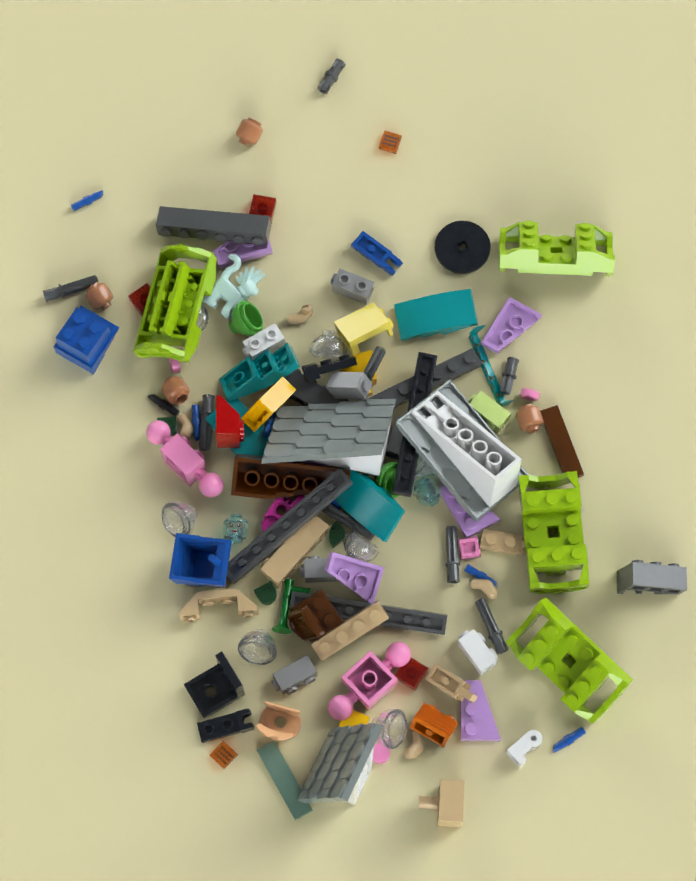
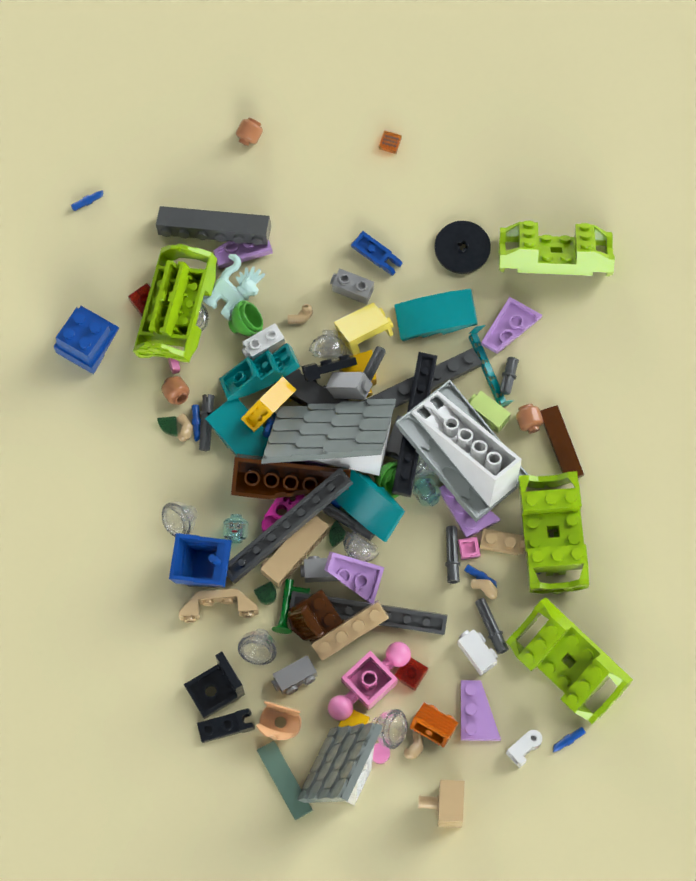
(69, 288): dark grey axle -> none
(99, 296): nougat head -> none
(163, 404): black piece -> none
(183, 459): bright pink brick -> none
(223, 754): clear orange tile -> none
(228, 425): red slope -> none
(263, 206): clear red piece -> none
(331, 76): dark grey pin -> none
(450, 683): tan hinge -> none
(529, 394): bright pink tile -> none
(652, 577): wedge -> none

